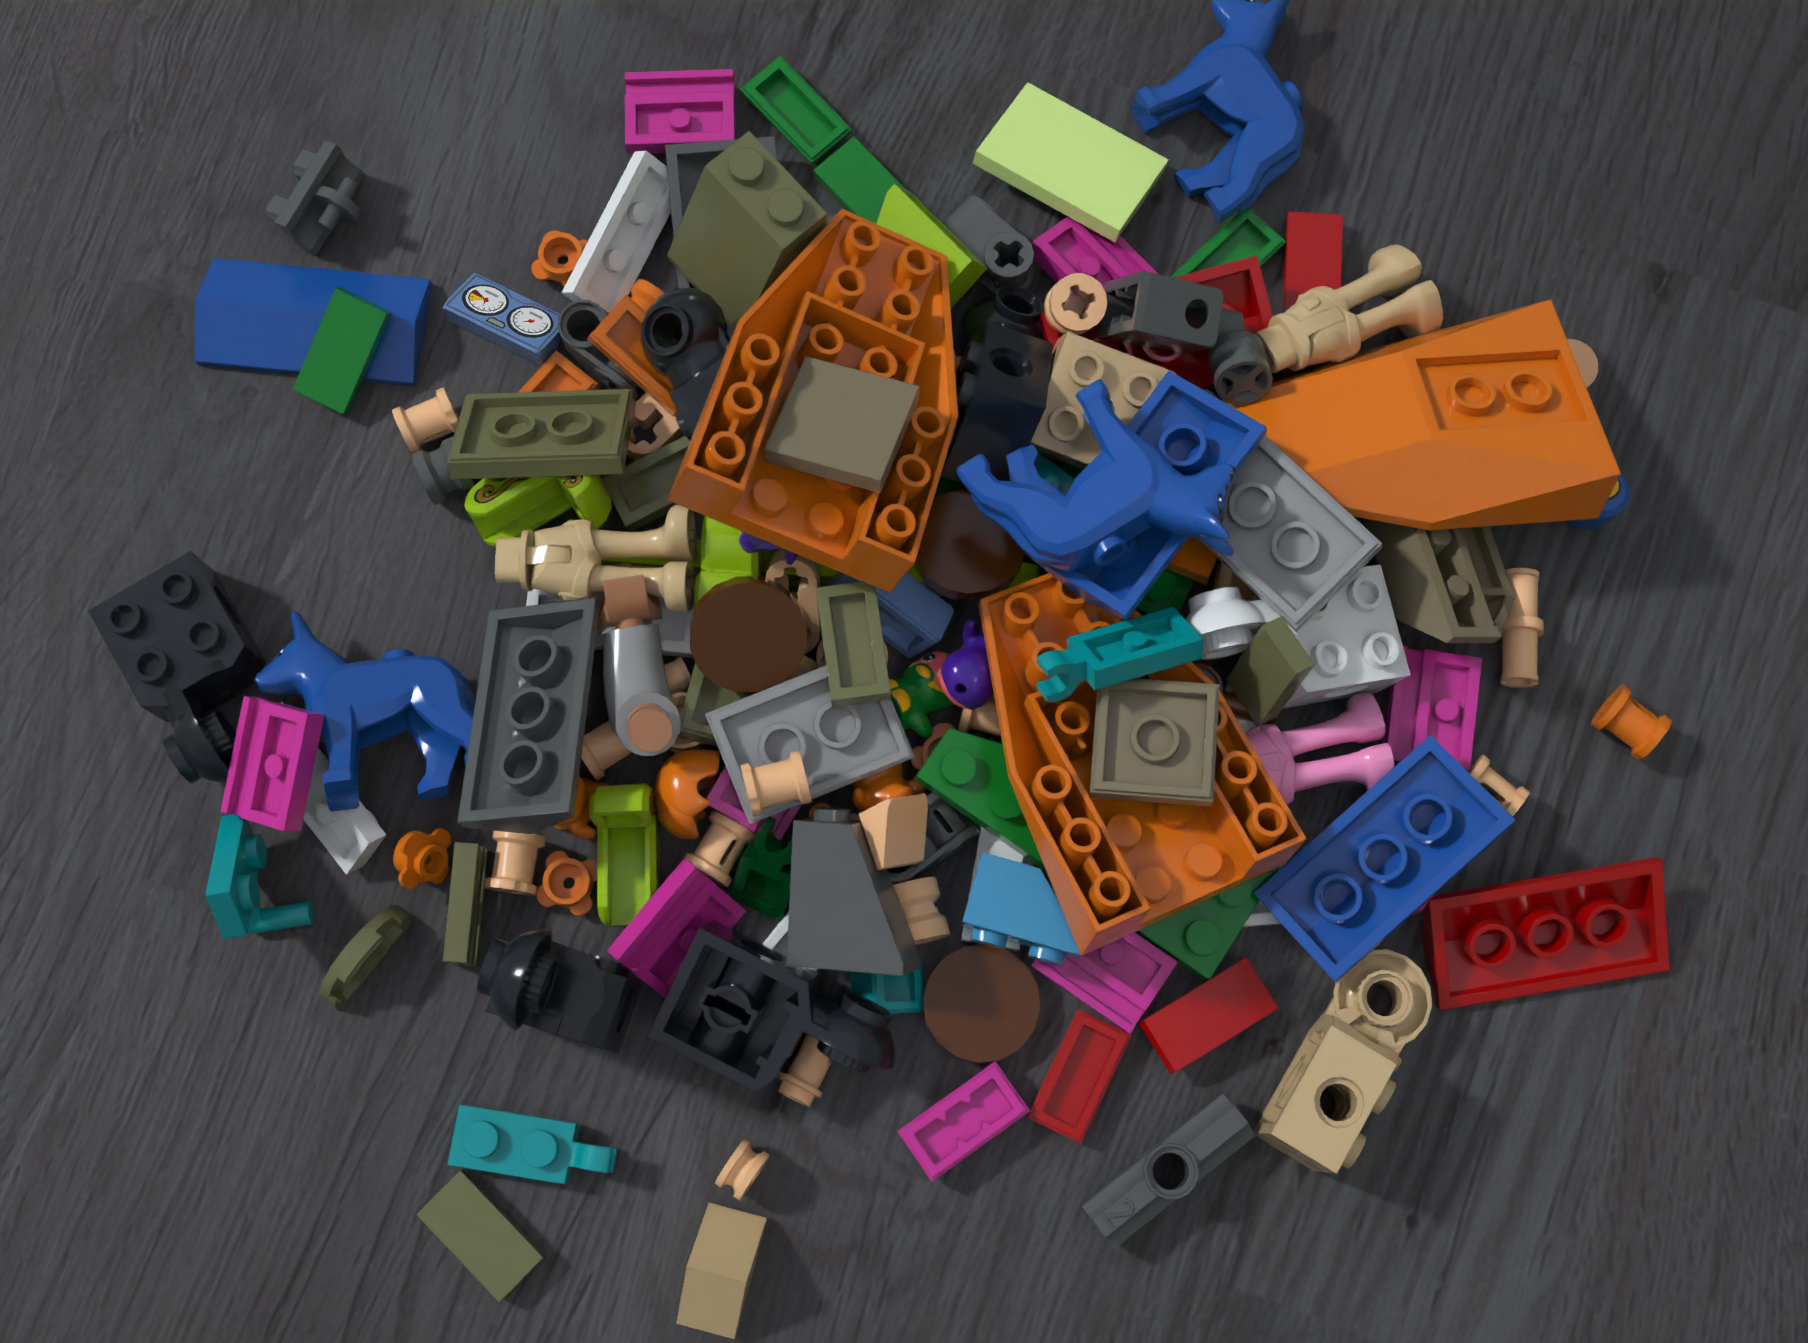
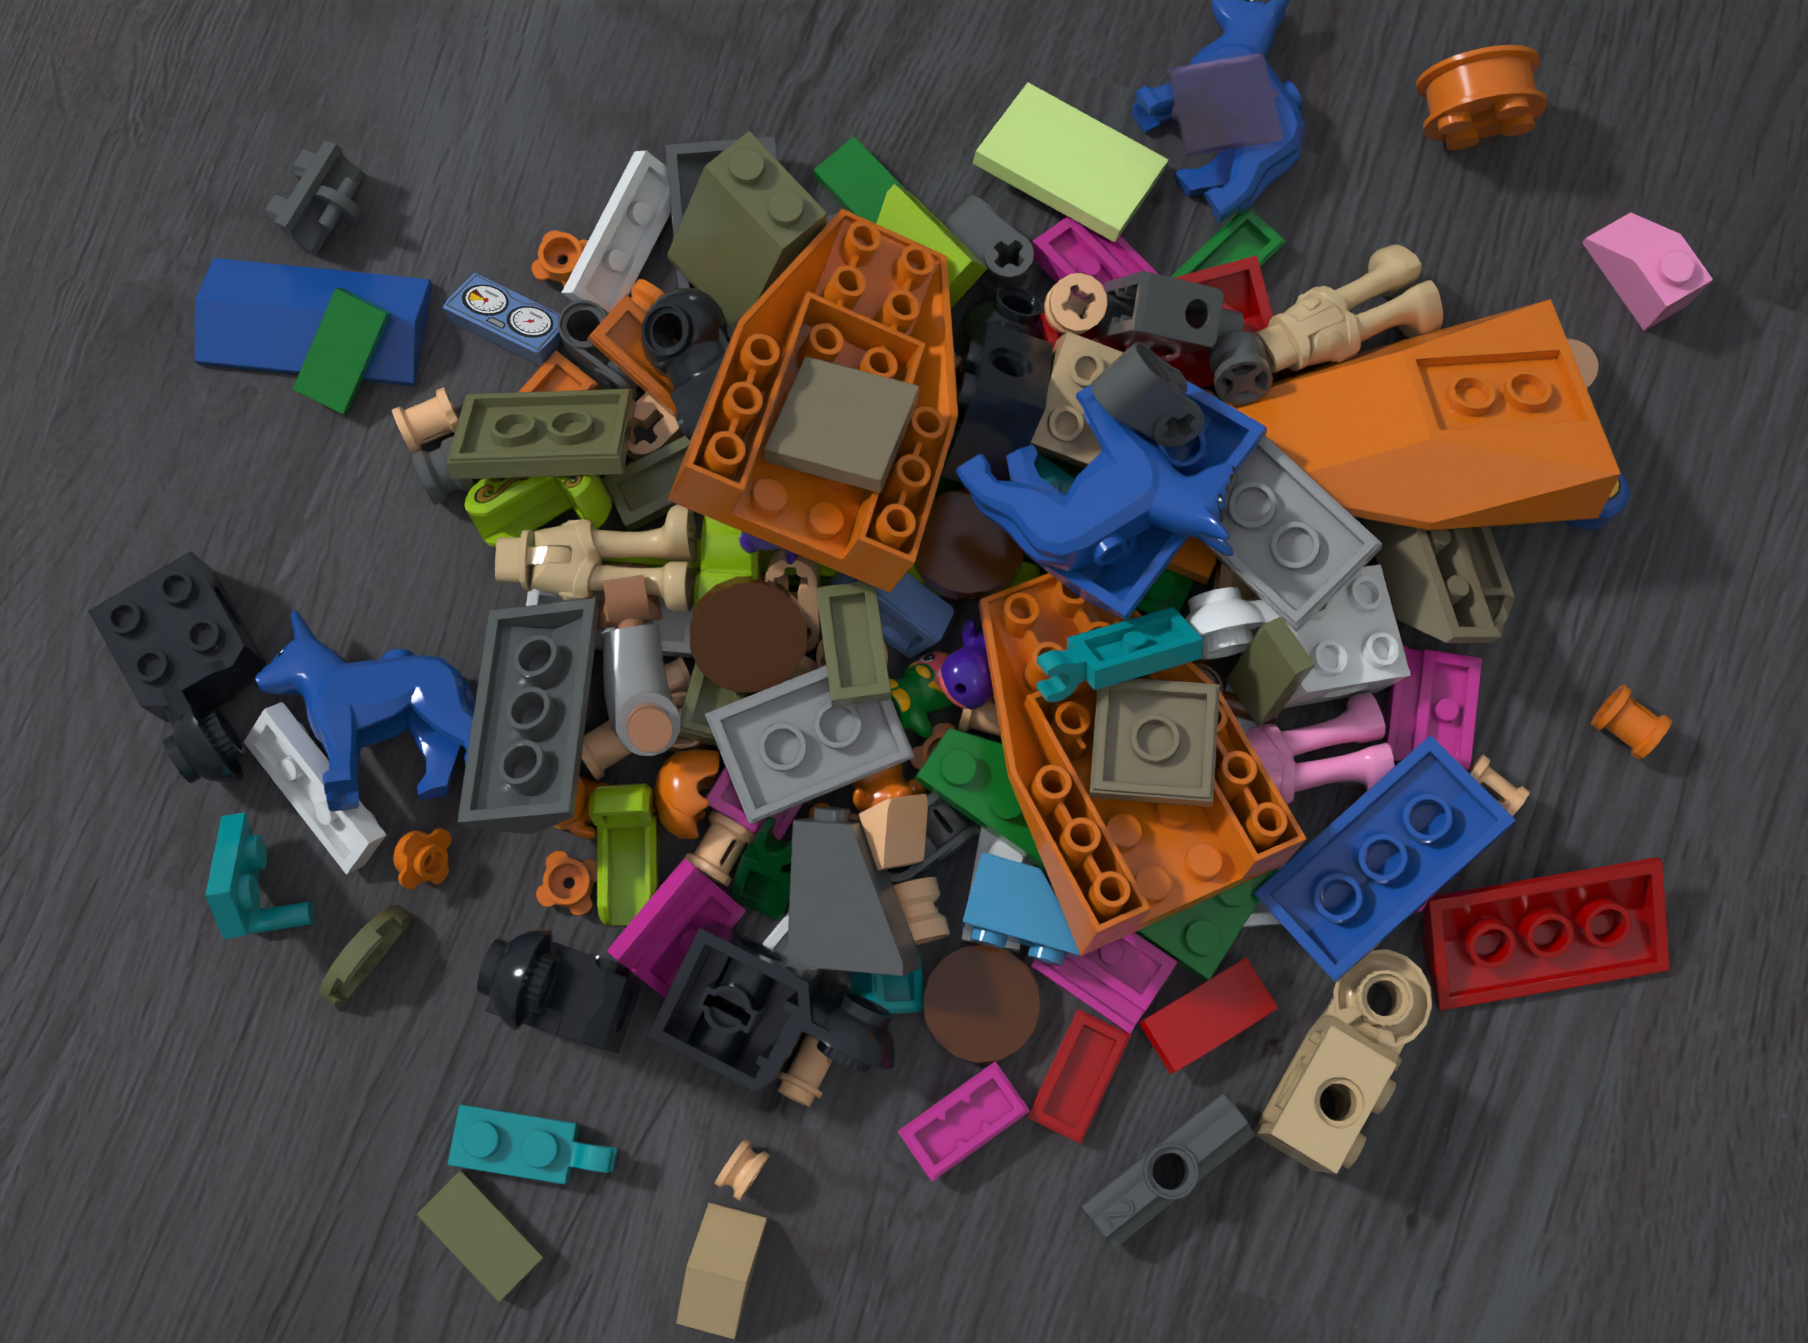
(272, 763): dark pink plate -> none
(466, 905): olive tile -> none
(514, 863): light nougat bush -> none
(678, 108): dark pink plate -> none
(776, 783): light nougat bush -> none
(796, 110): green tile -> none
(1149, 397): none -> dark grey piece
(1224, 104): none -> clear purple piece
(1311, 254): red tile -> none
(1482, 95): none -> orange wheel
(1522, 631): light nougat pin -> none
(1648, 267): none -> bright pink slope

